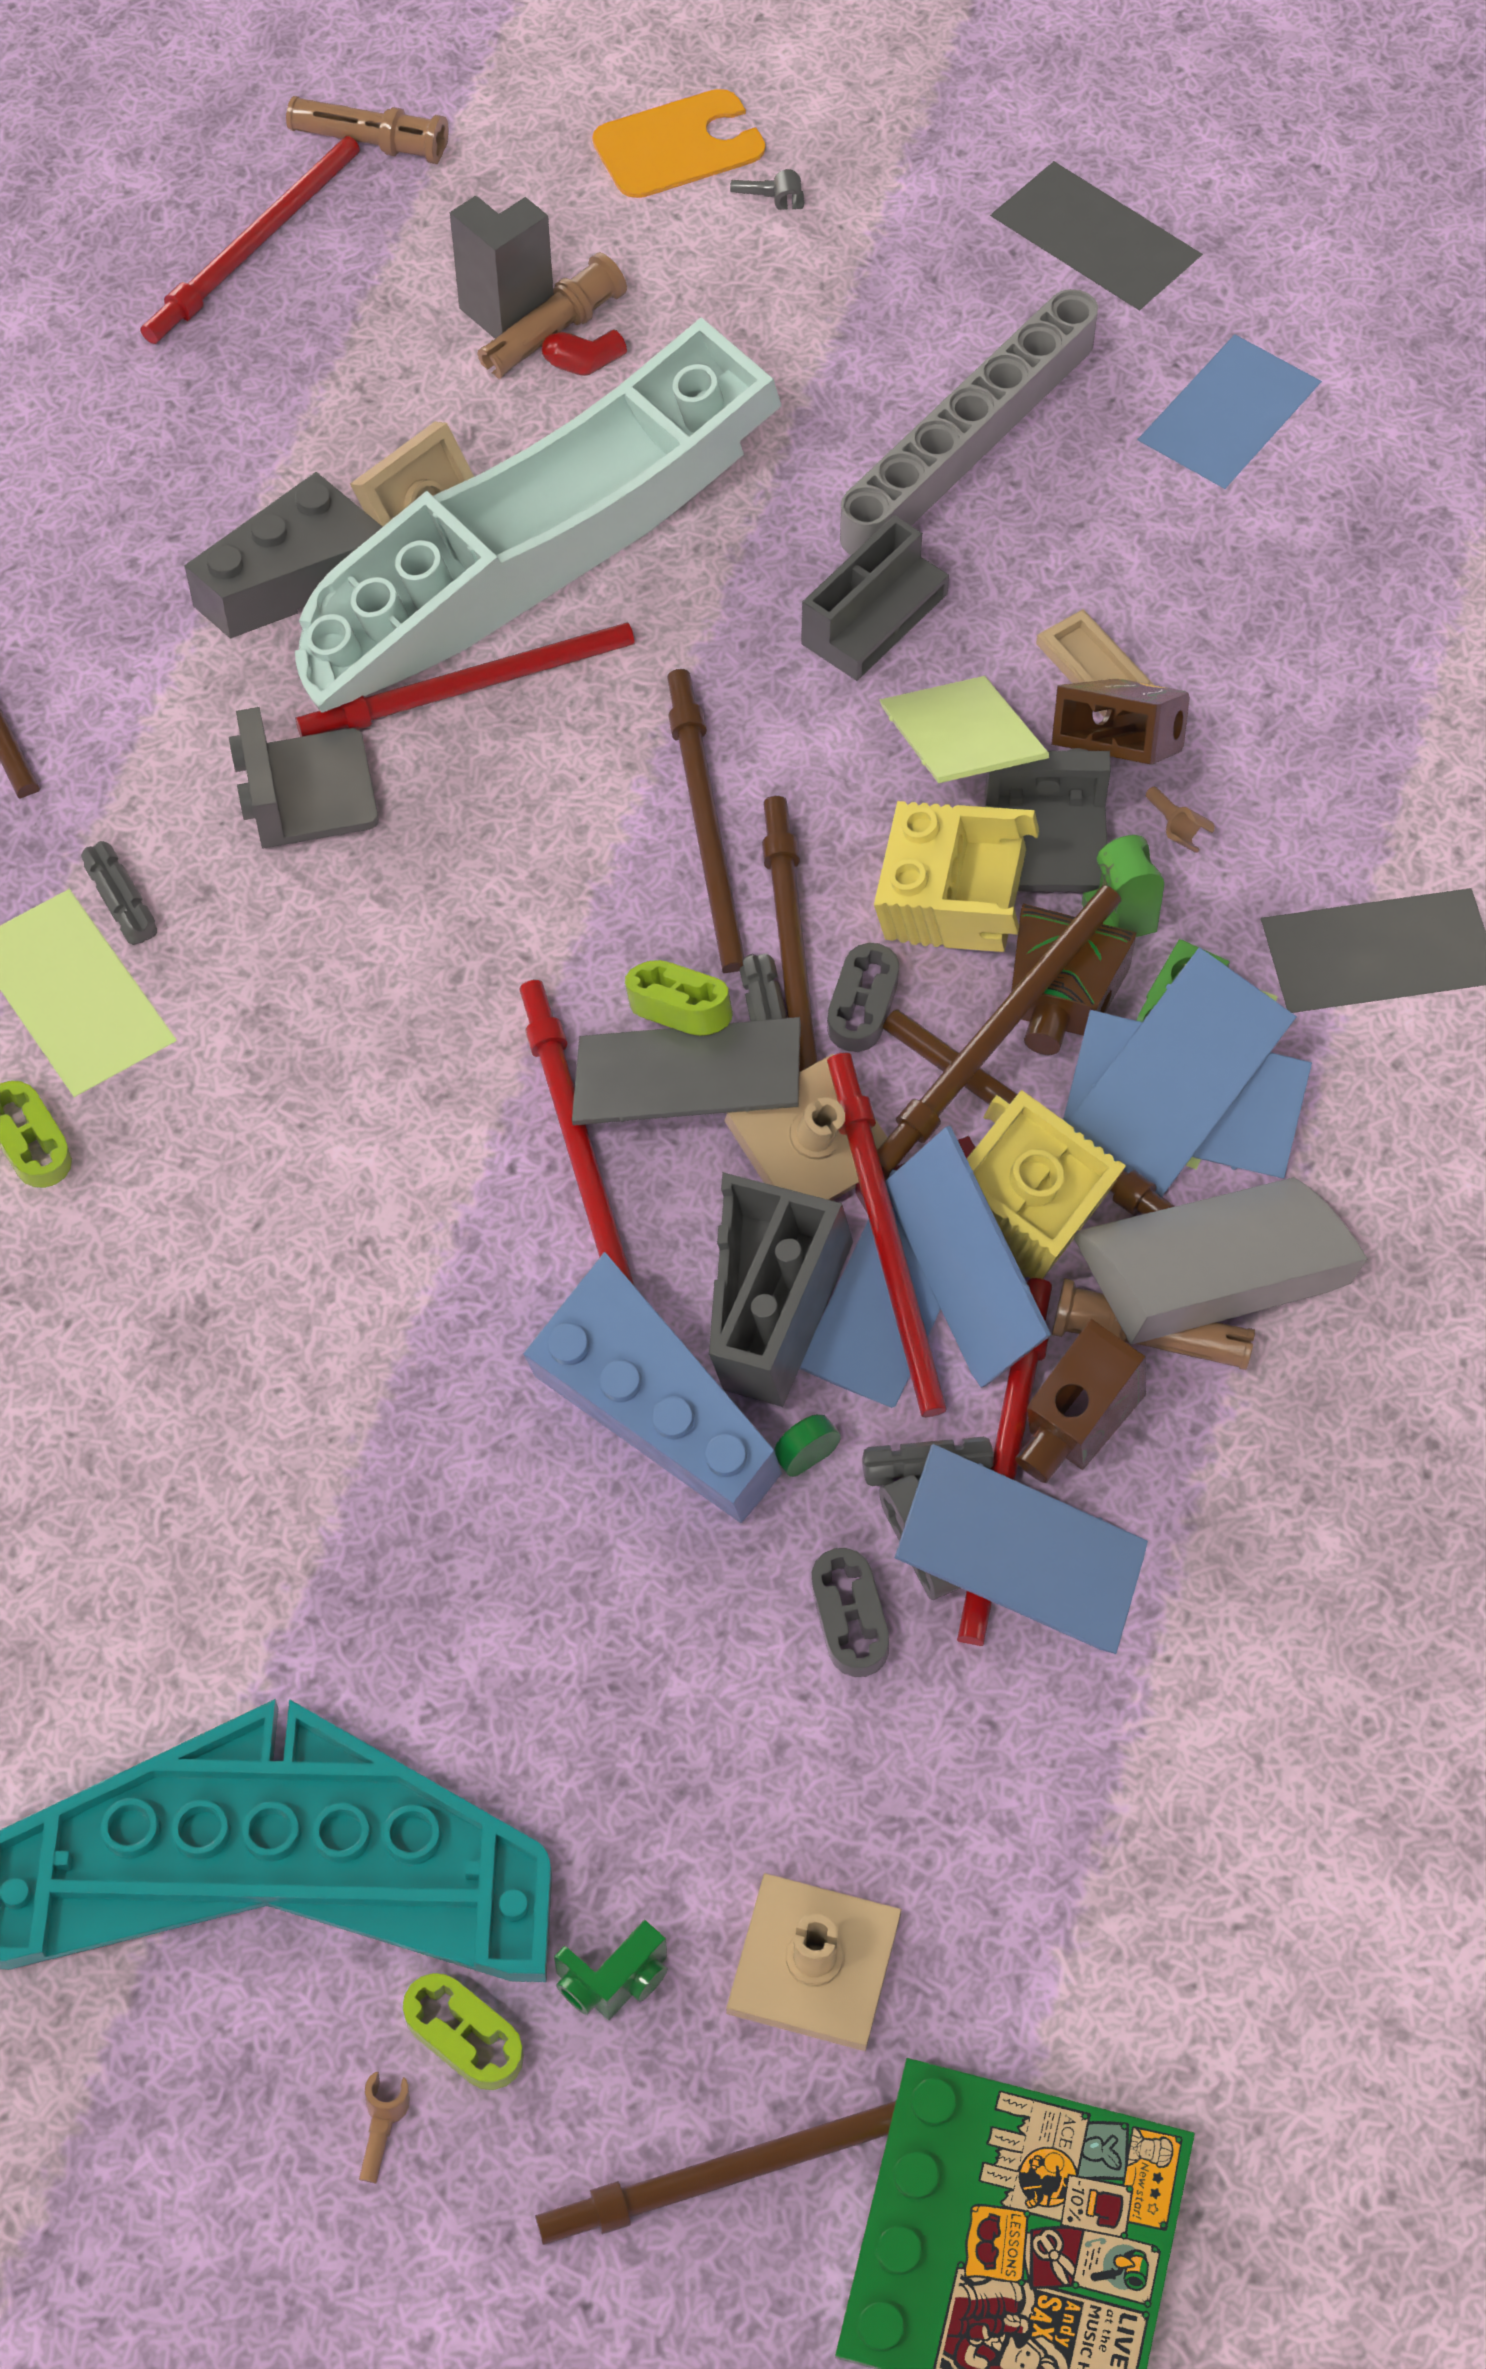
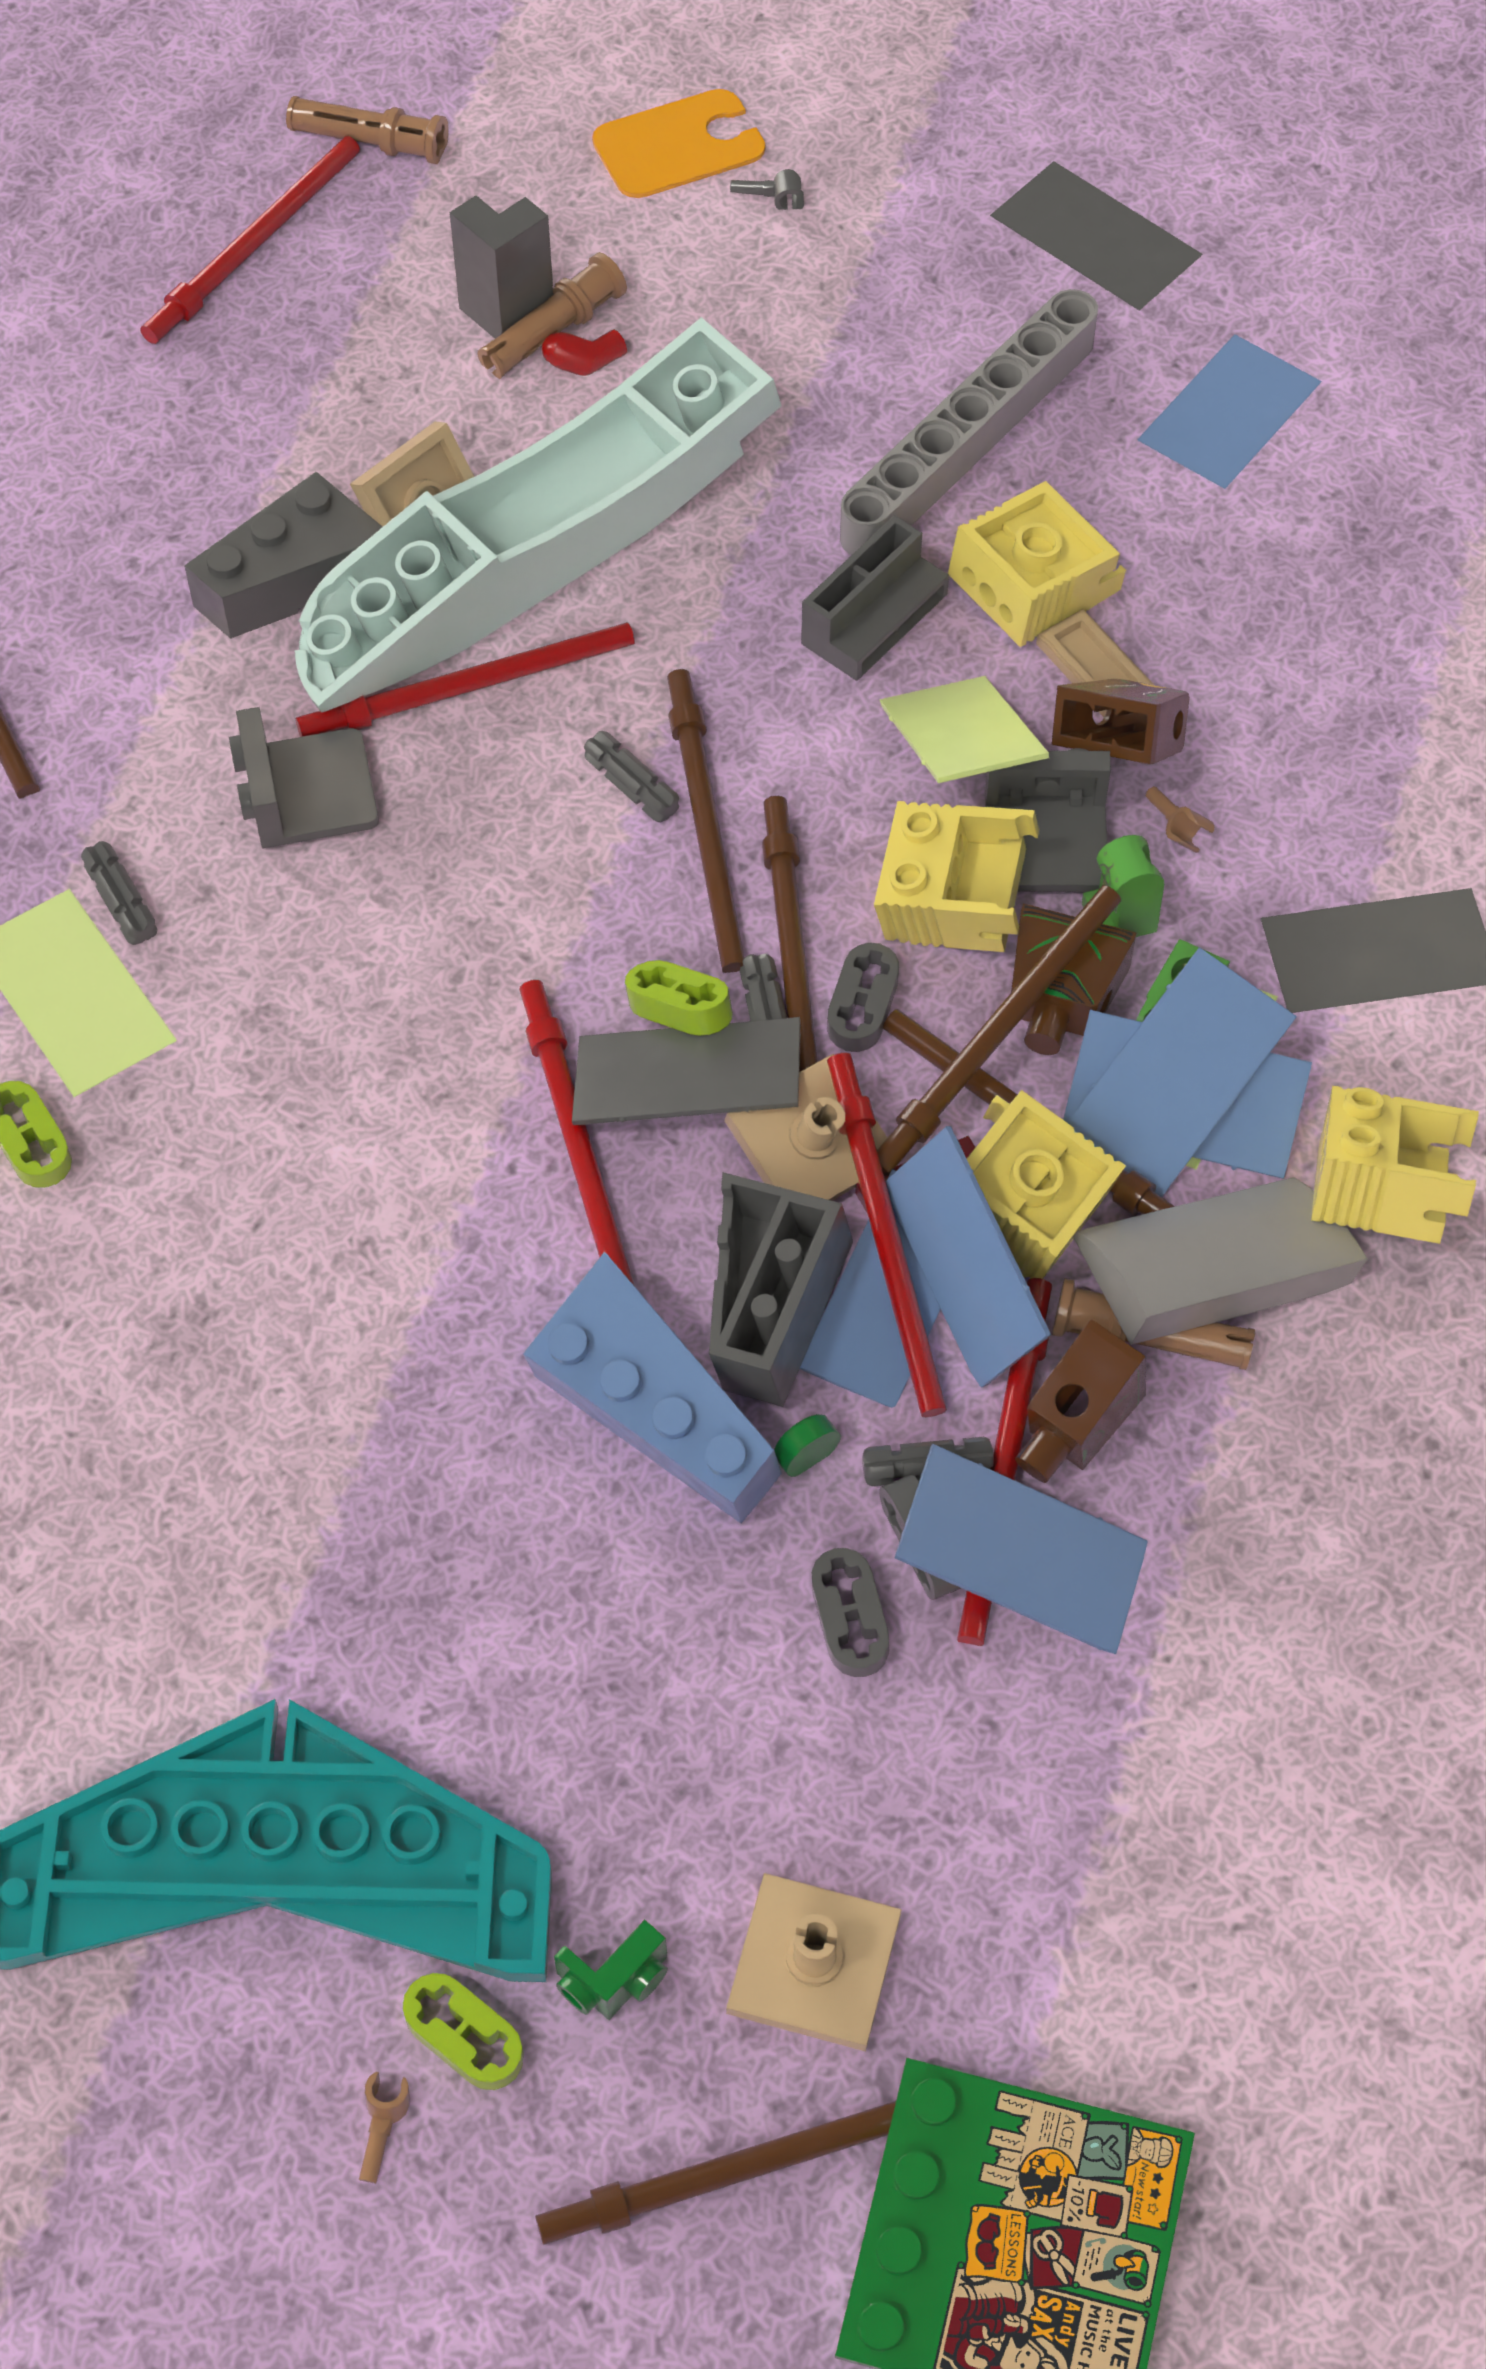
(631, 776): none -> dark grey axle
(1034, 563): none -> light yellow piece
(1382, 1170): none -> light yellow piece

